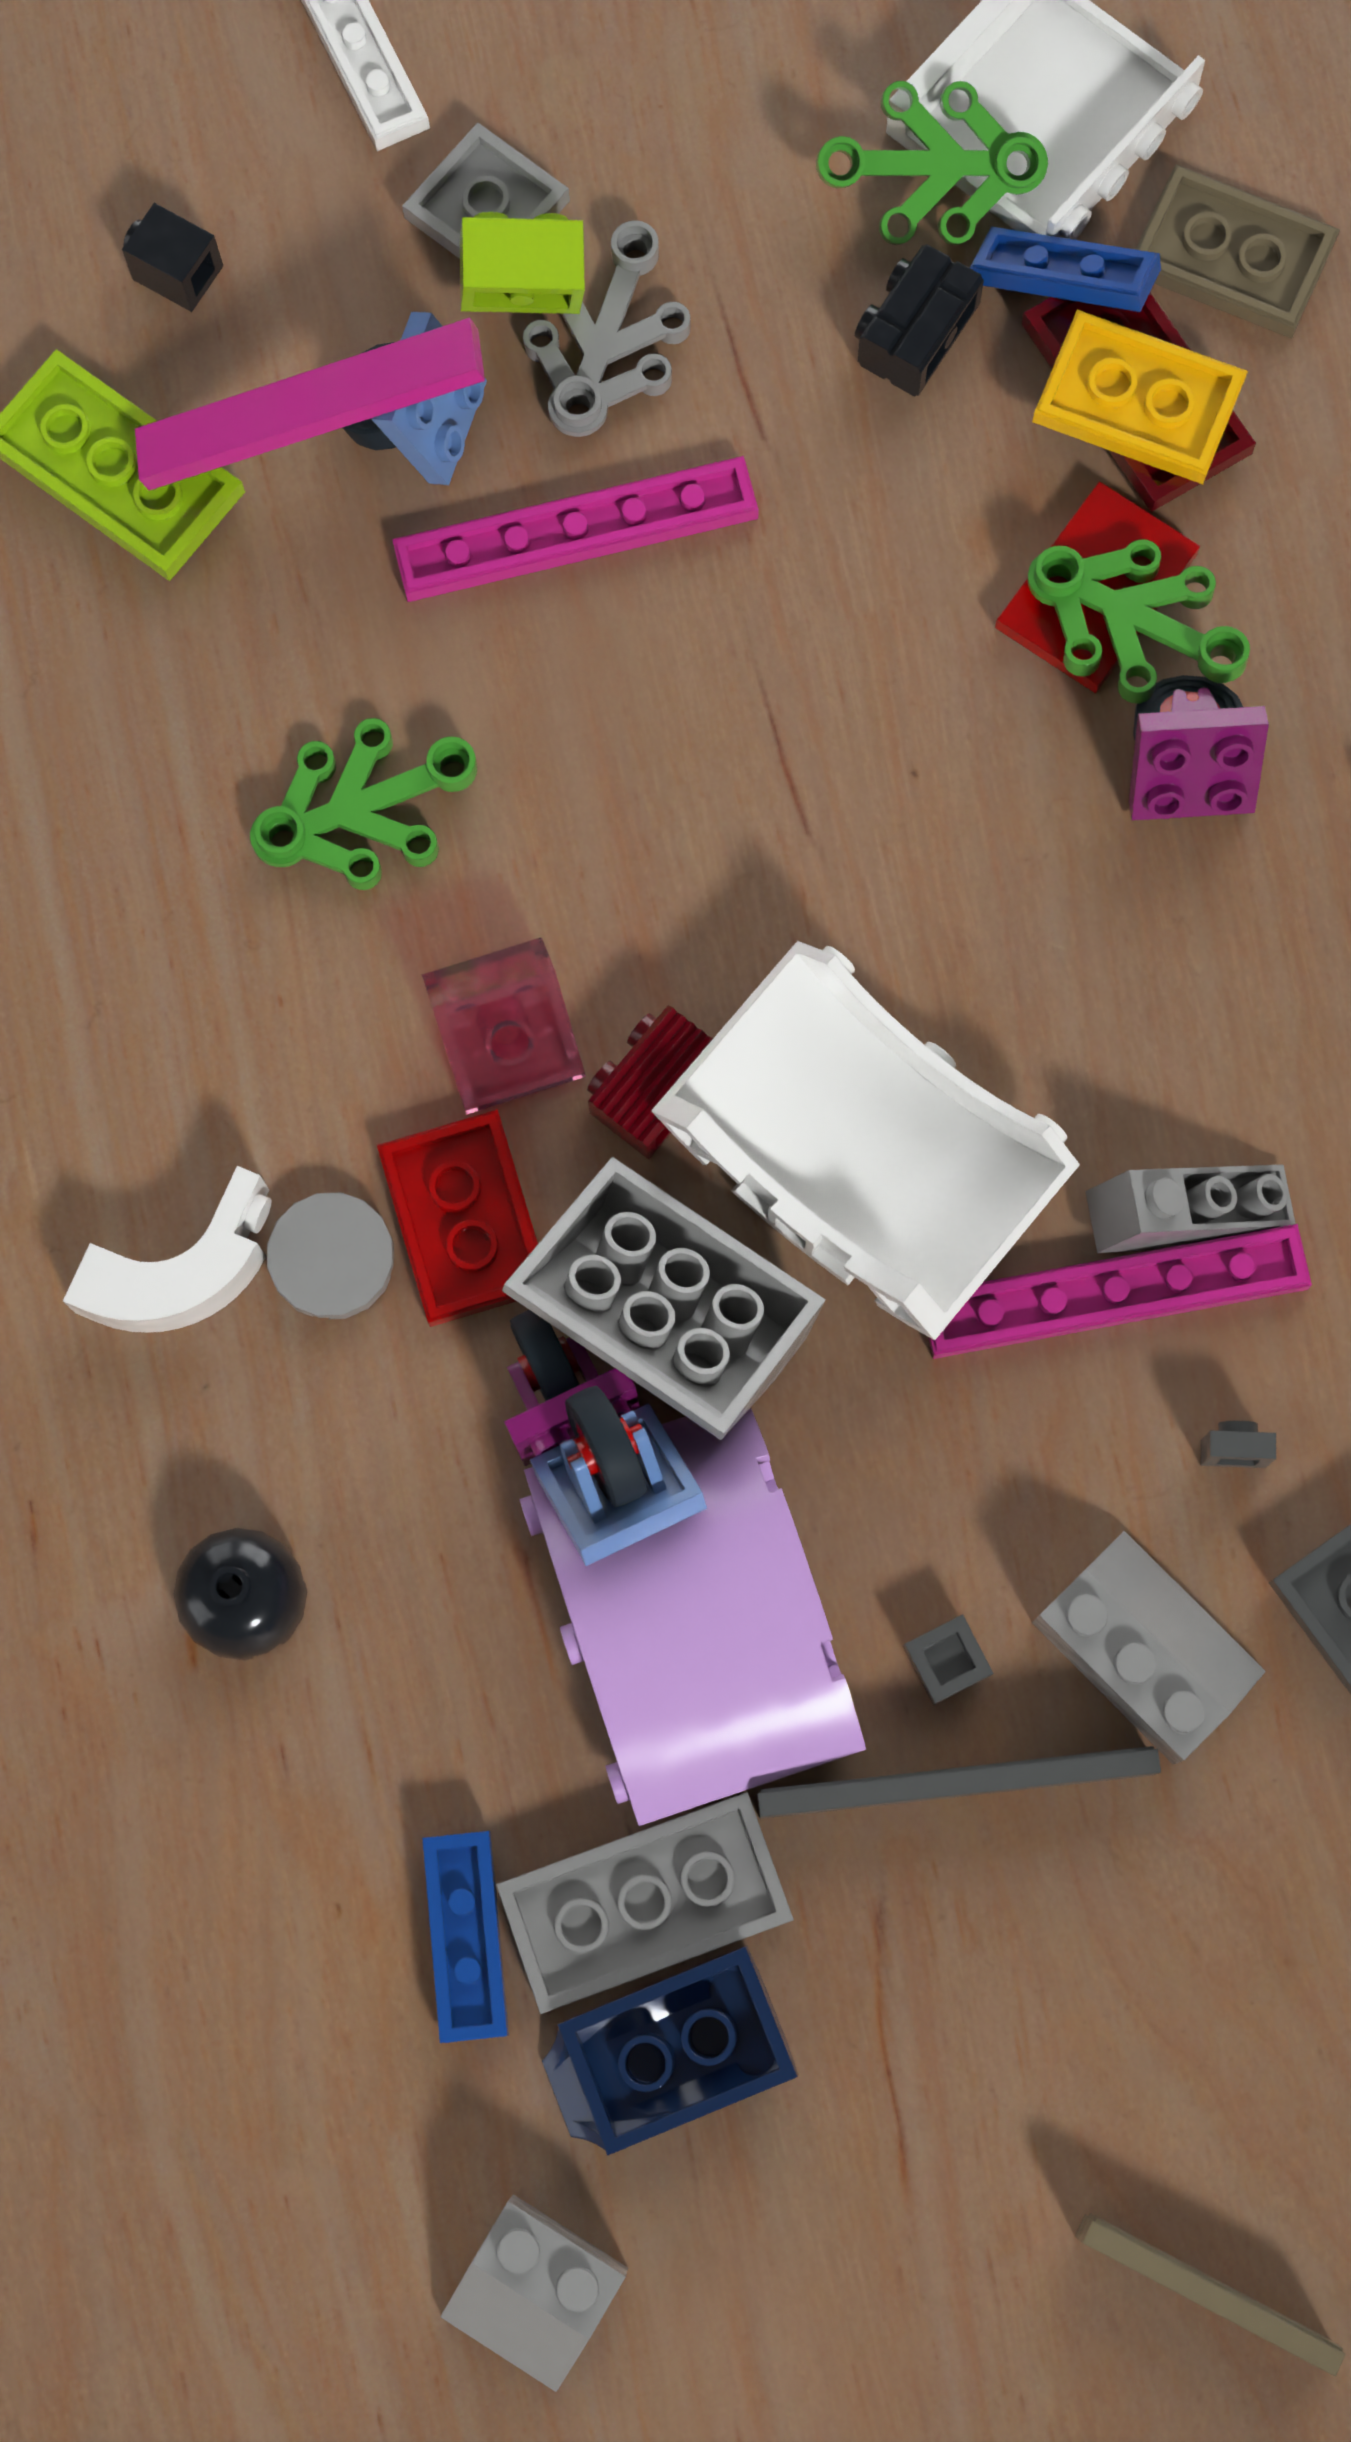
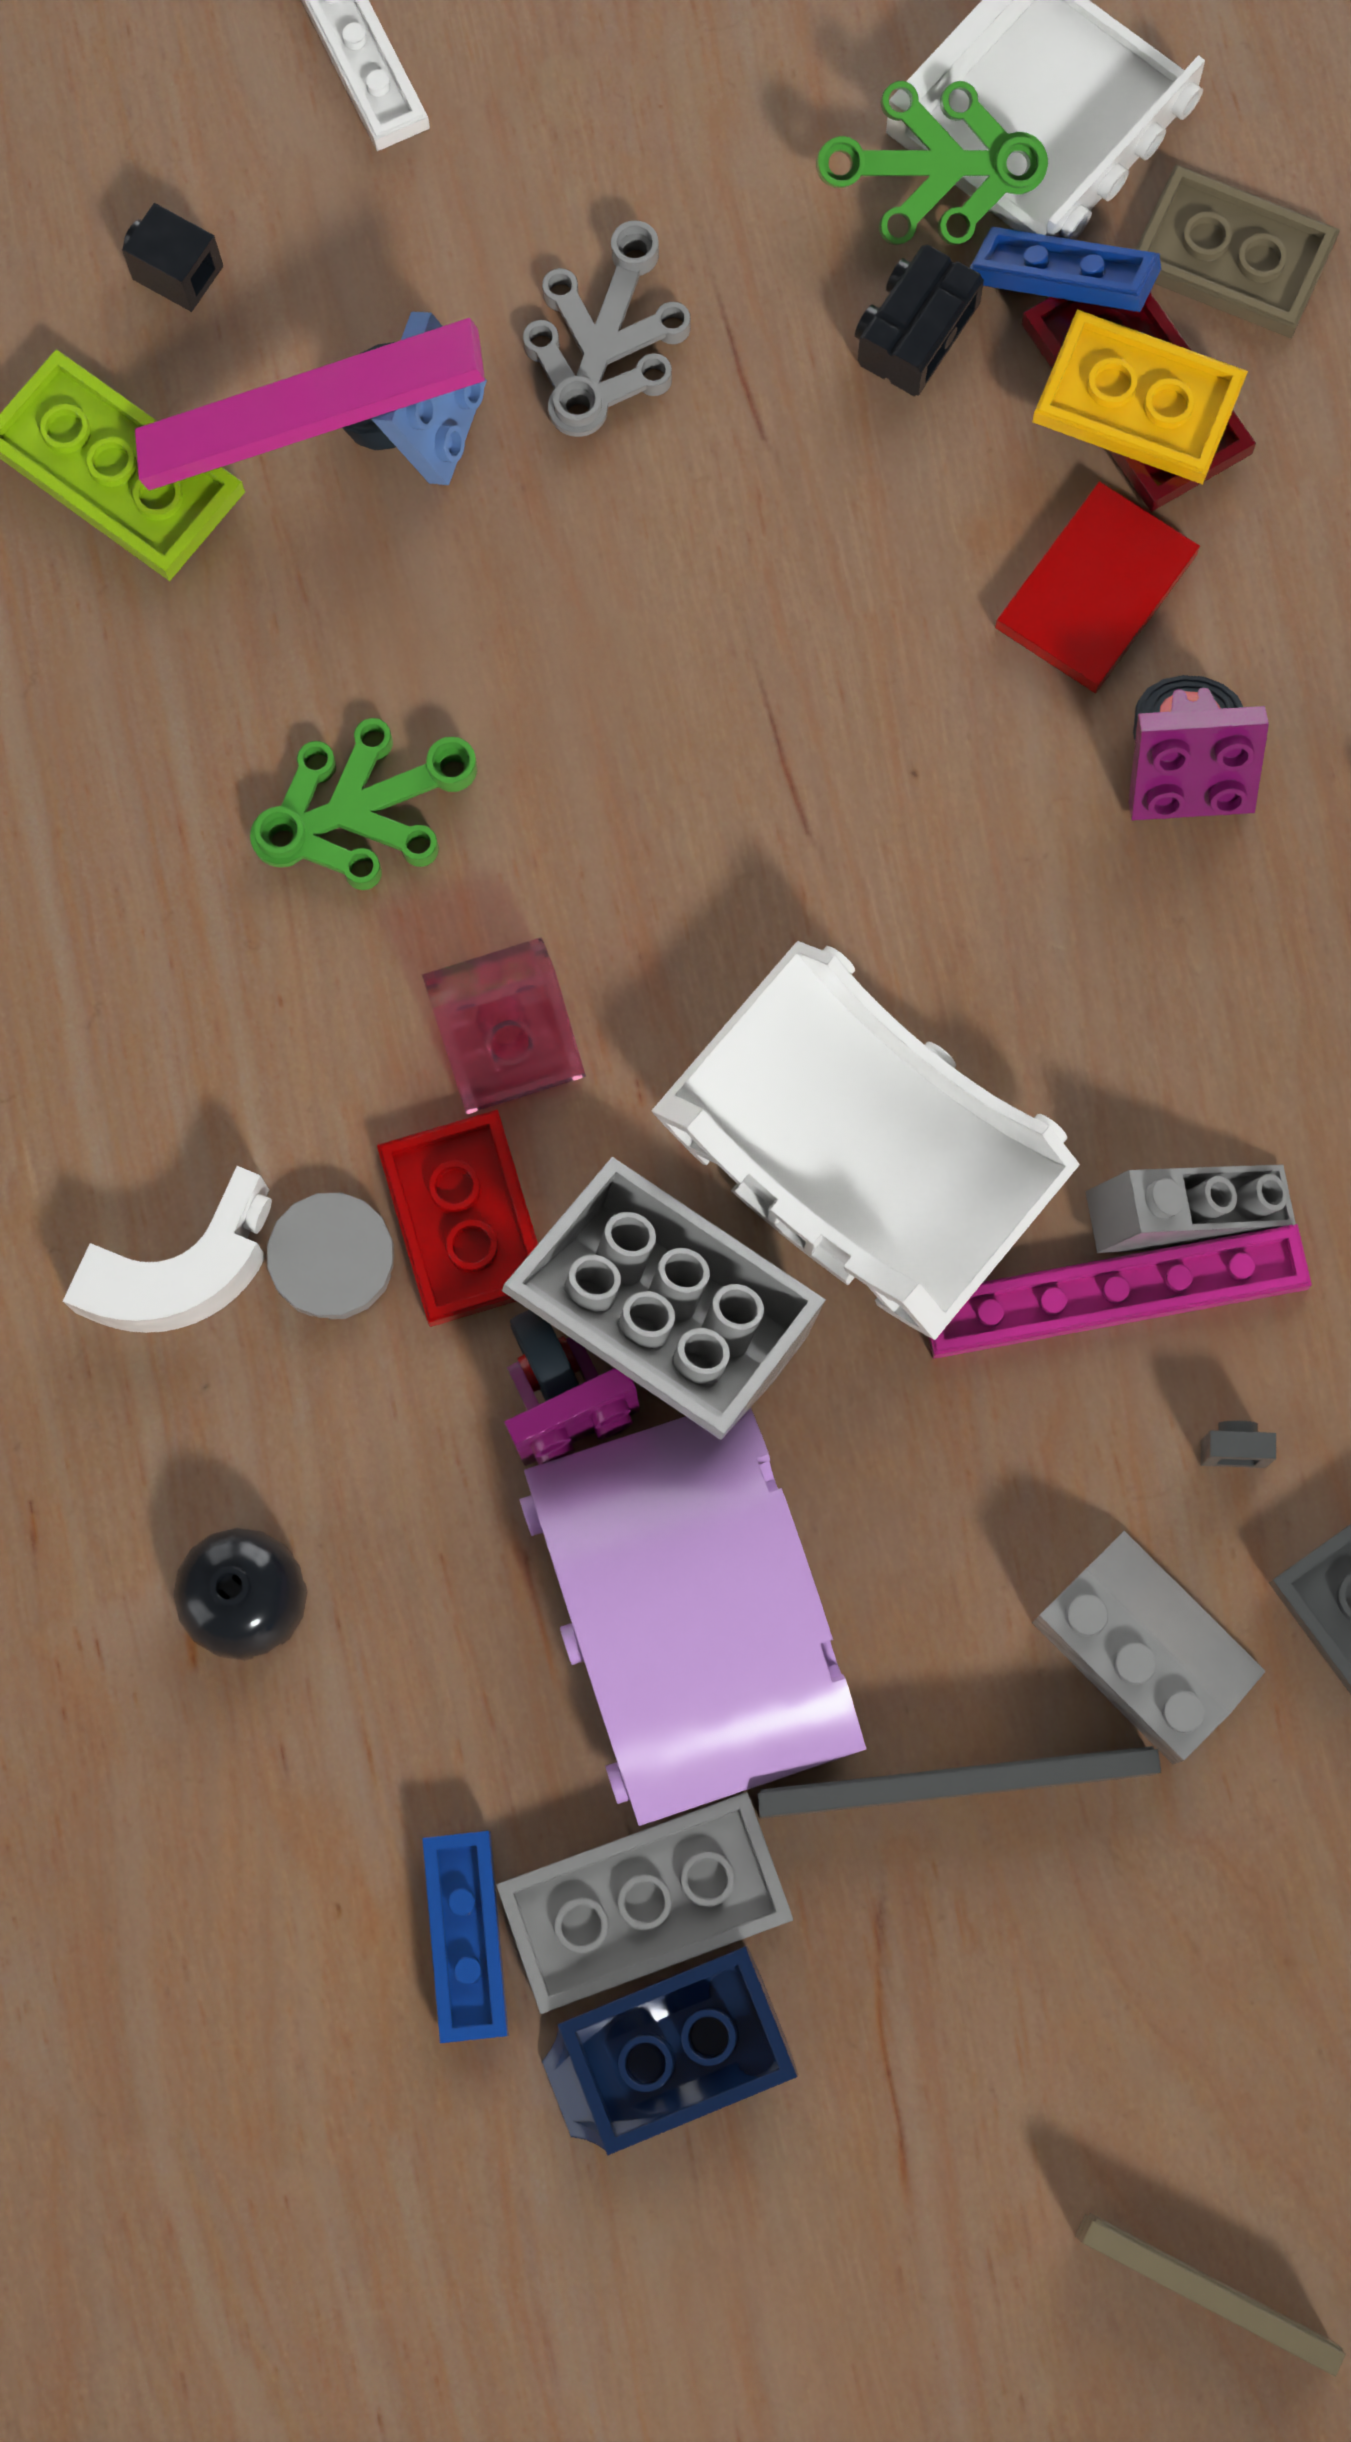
(480, 178): light grey plate -> none
(521, 264): lime brick -> none
(534, 2292): light grey slope -> none
(575, 529): dark pink tile -> none
(615, 1477): medium blue plate -> none
(631, 1089): dark red brick -> none
(948, 1659): dark grey plate -> none
(1132, 611): bright green plant -> none

